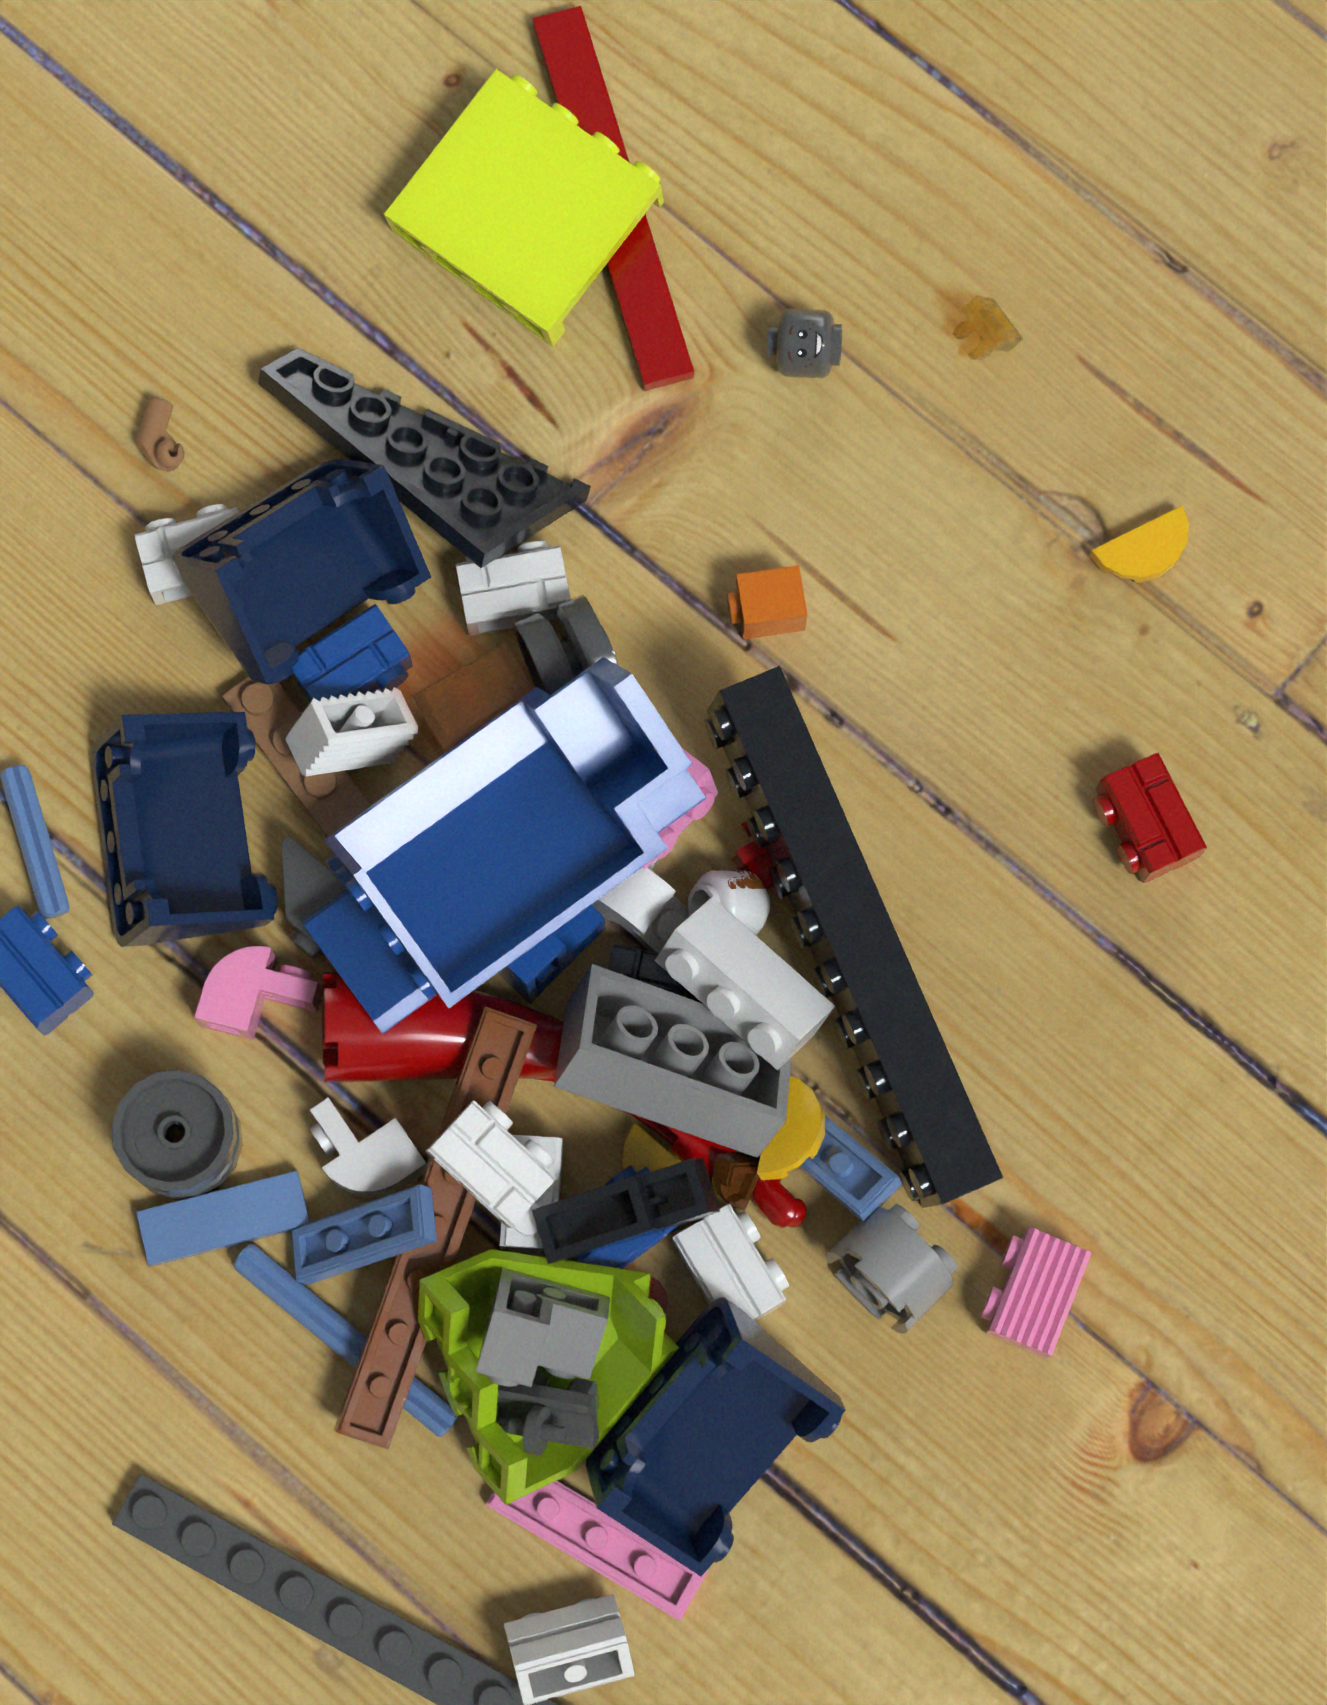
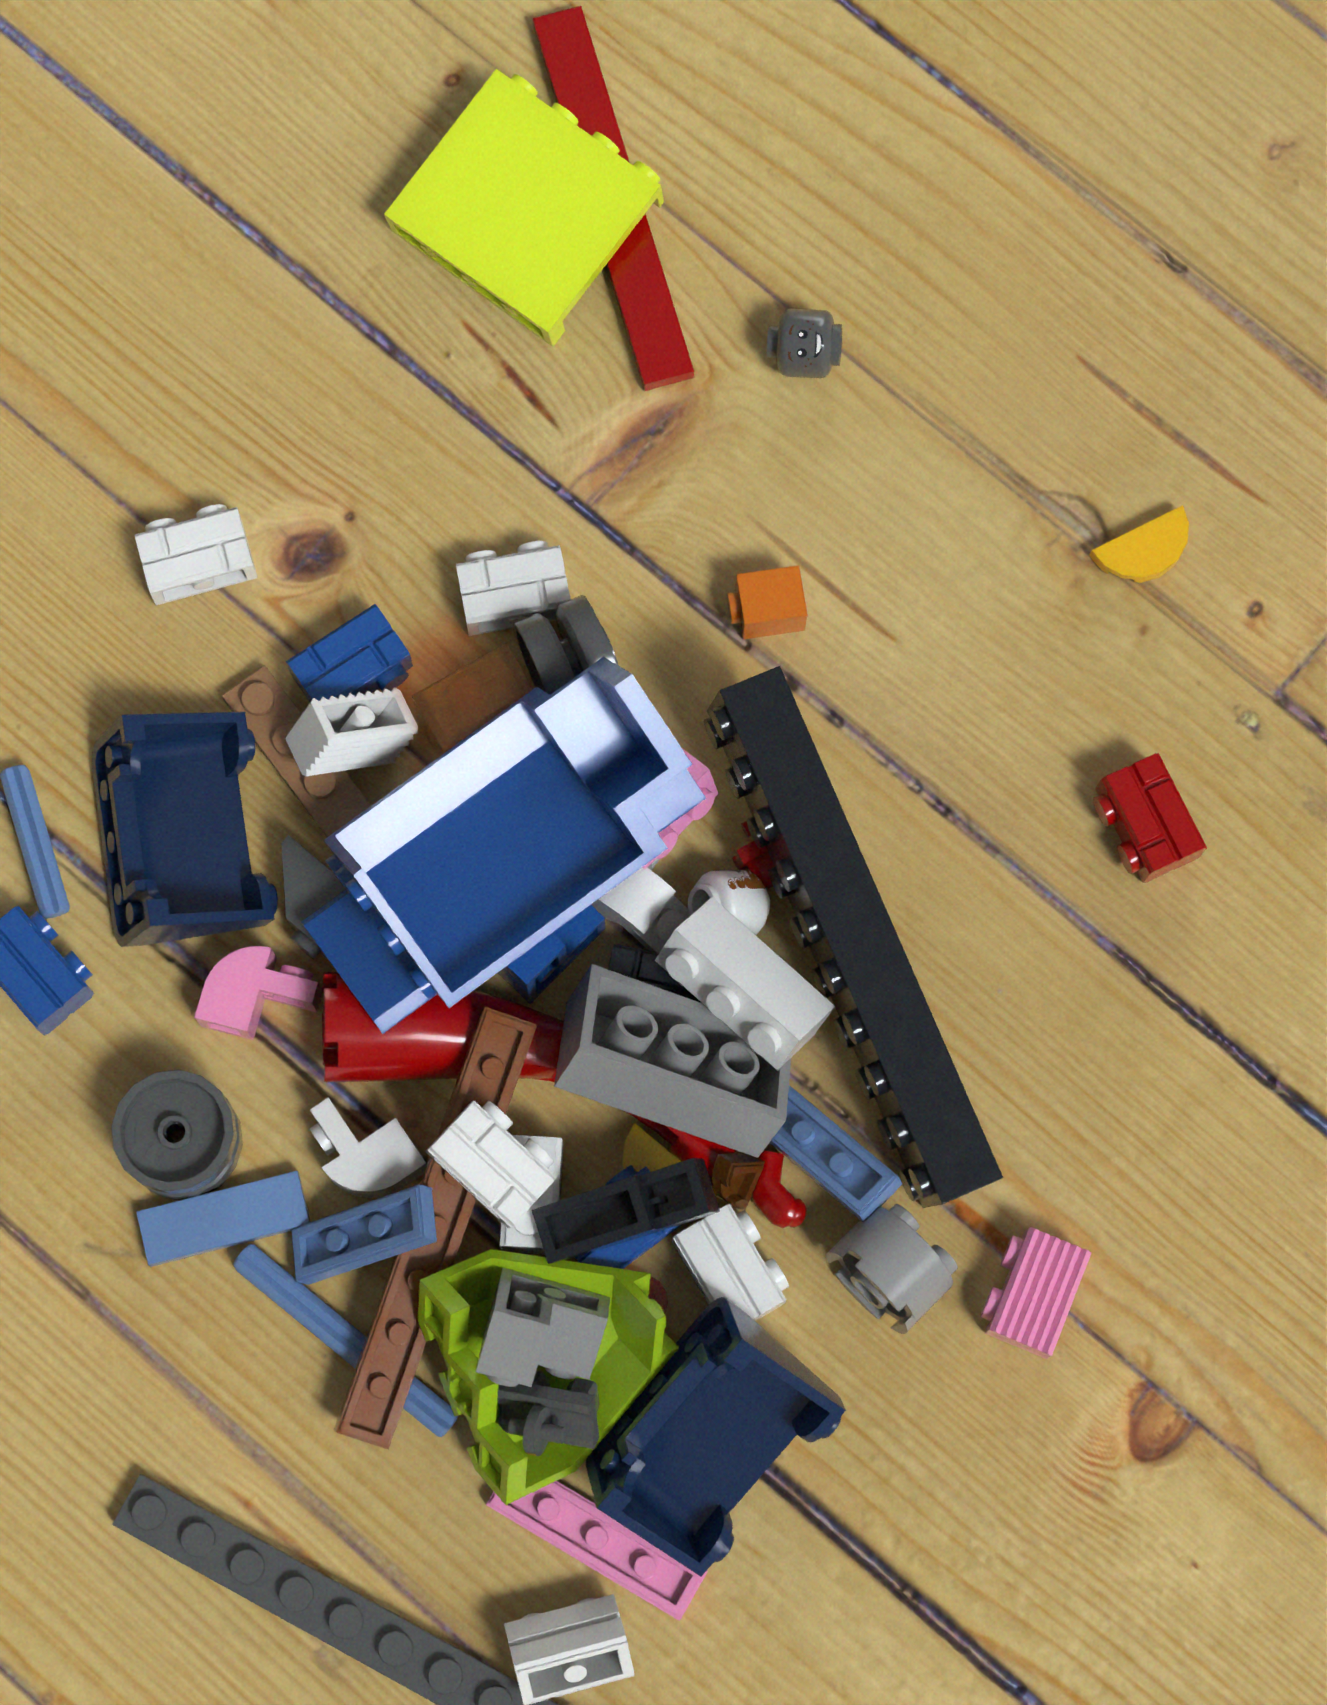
(155, 440): medium nougat arm -> none
(302, 562): dark blue windscreen -> none
(437, 467): black wing -> none
(798, 1136): yellow tile -> none
(992, 326): clear yellow tile -> none

